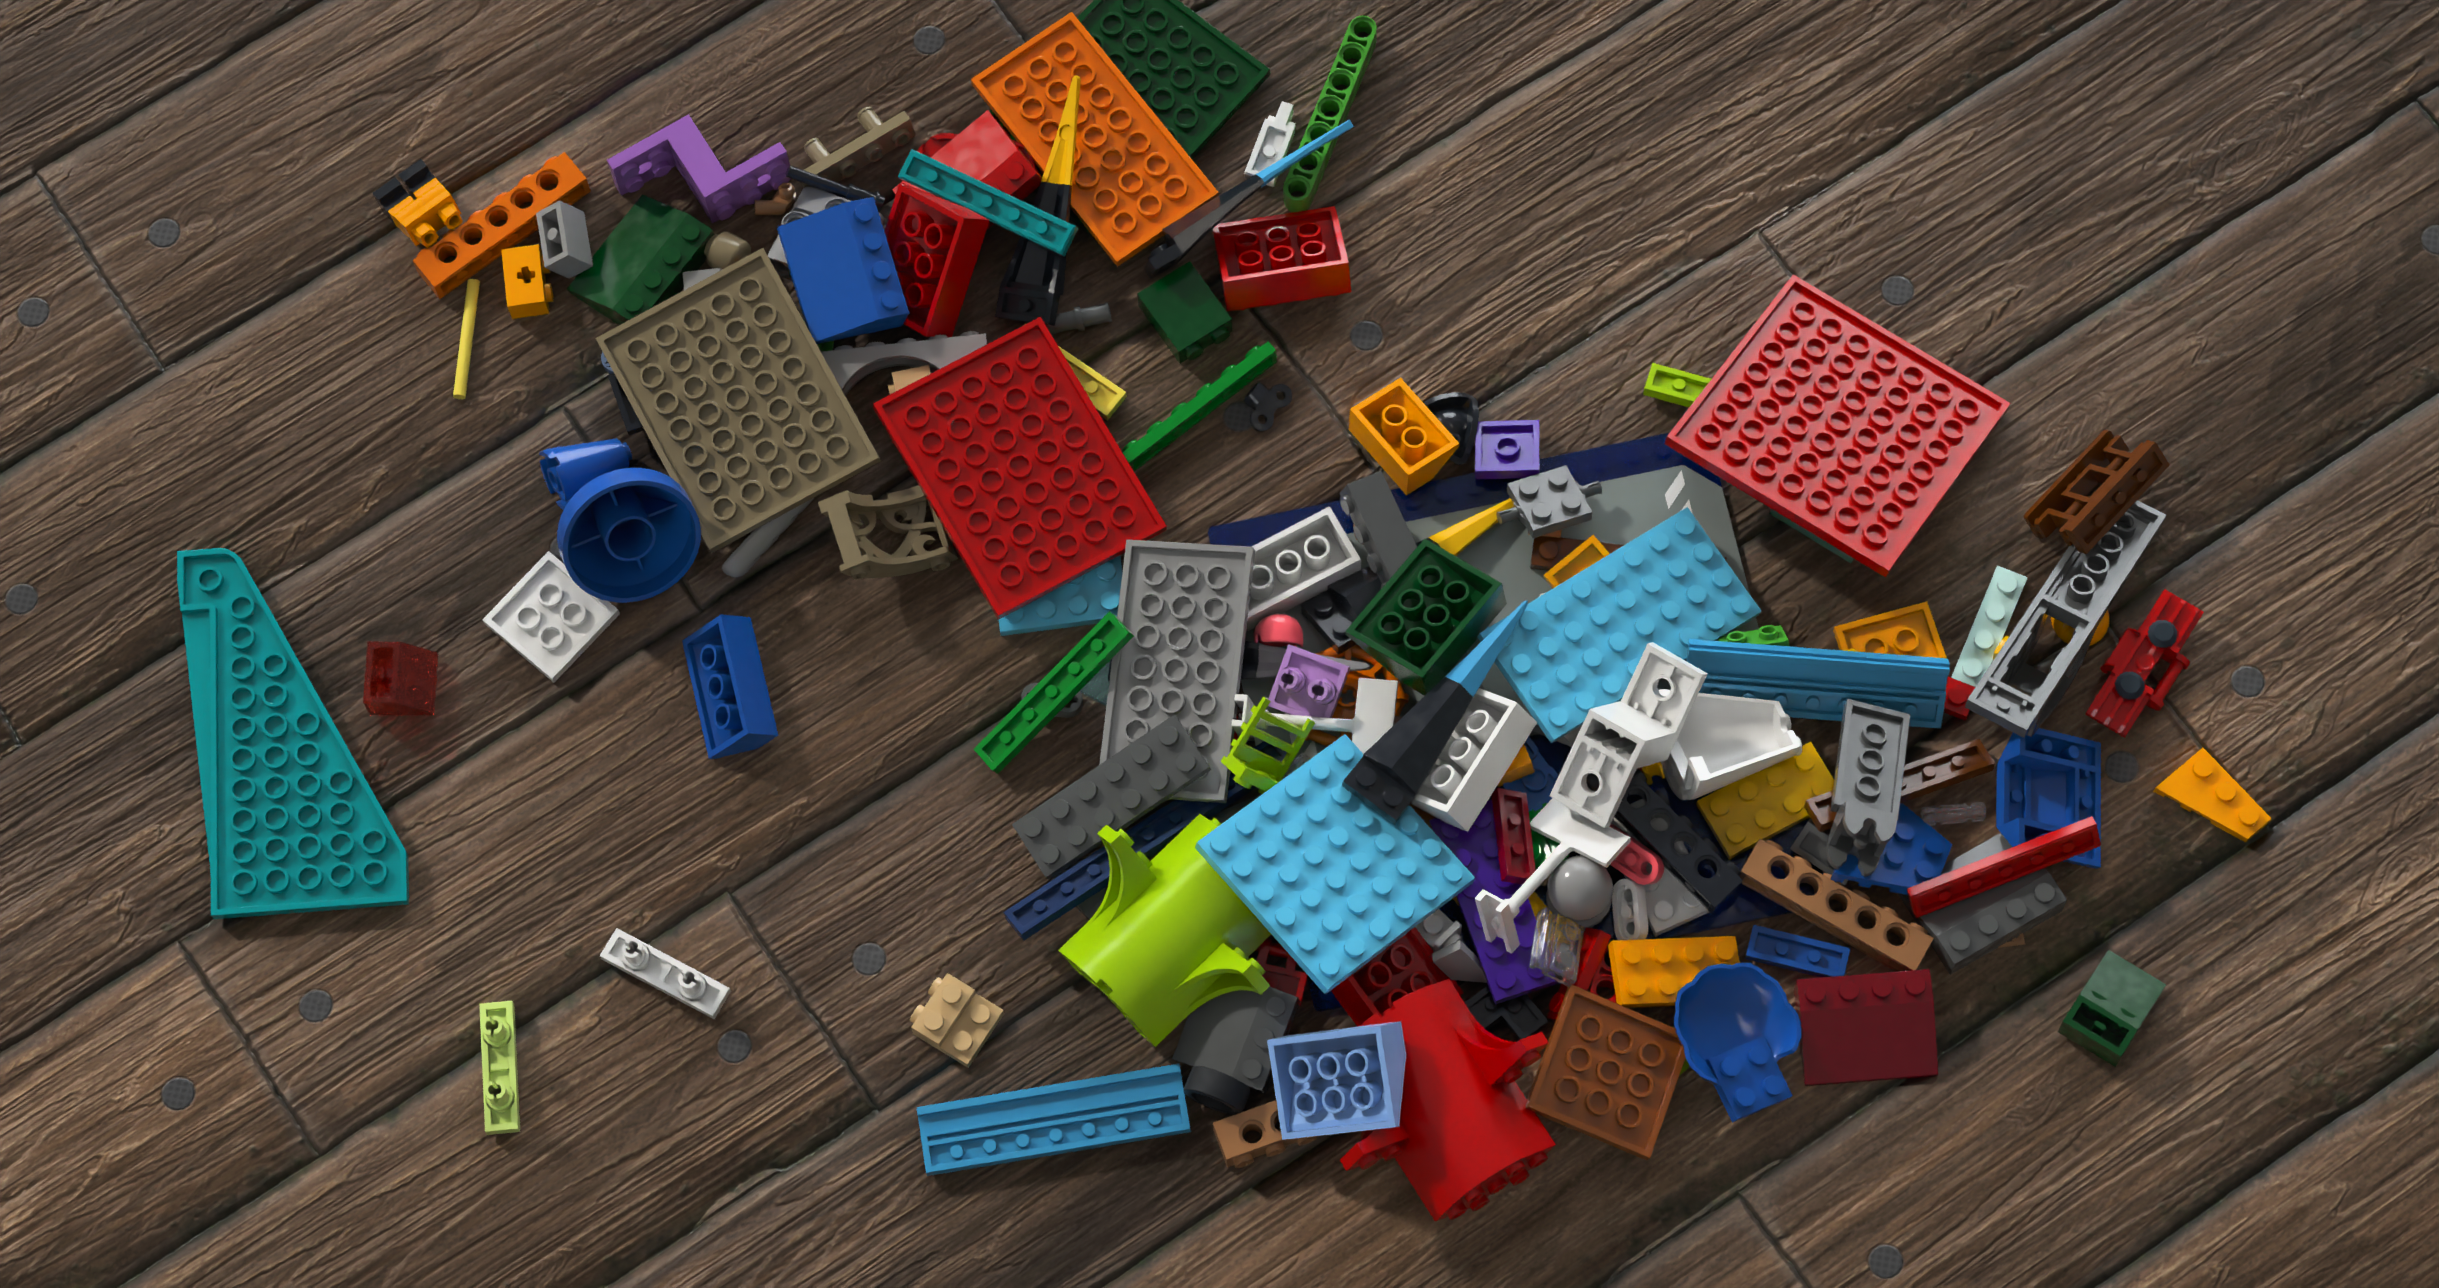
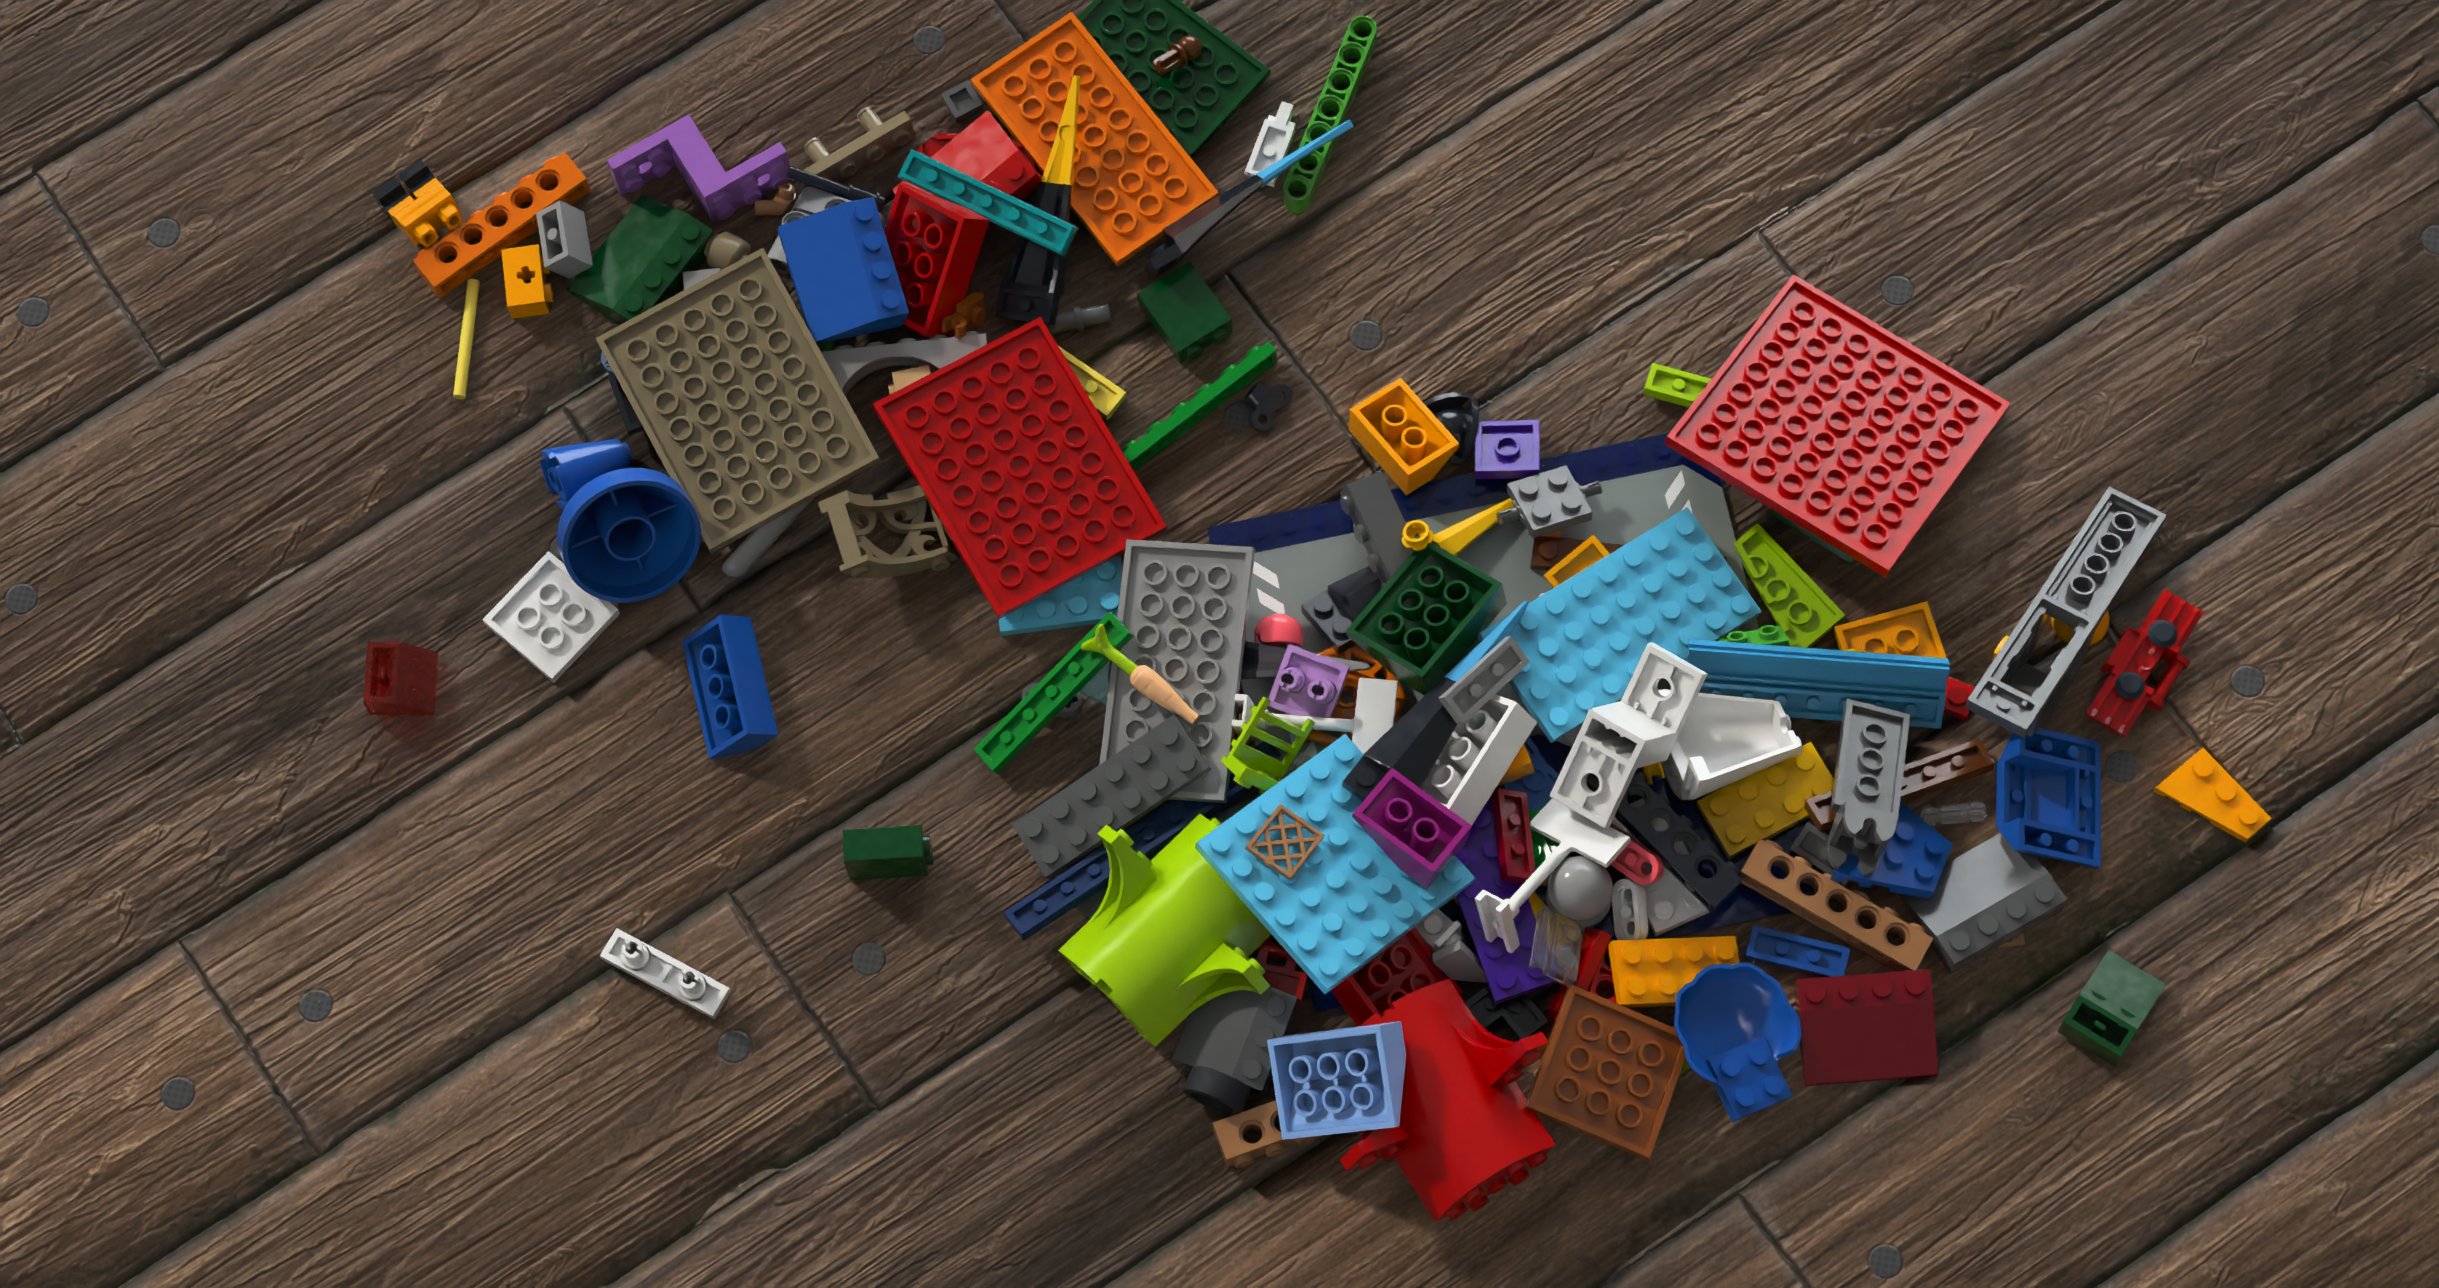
(278, 785): teal wing -> none
(499, 1067): yellowish green plate -> none
(887, 852): none -> dark green brick
(955, 1019): tan plate -> none
(962, 101): none -> dark grey plate
(968, 315): none -> dark orange plate
(1053, 1119): dark azure plate -> none
(1141, 677): none -> light nougat piece
(1178, 54): none -> reddish brown axle
(1281, 258): red slope -> none
(1299, 565): white brick -> none
(1299, 823): none -> medium nougat window
(1412, 827): none -> magenta slope
(1413, 529): none -> yellow plate
(1484, 680): none -> light grey plate
(1787, 590): none -> lime wing
(1989, 625): light aqua plate -> none
(2004, 867): red tile -> none
(2123, 481): reddish brown fence -> none

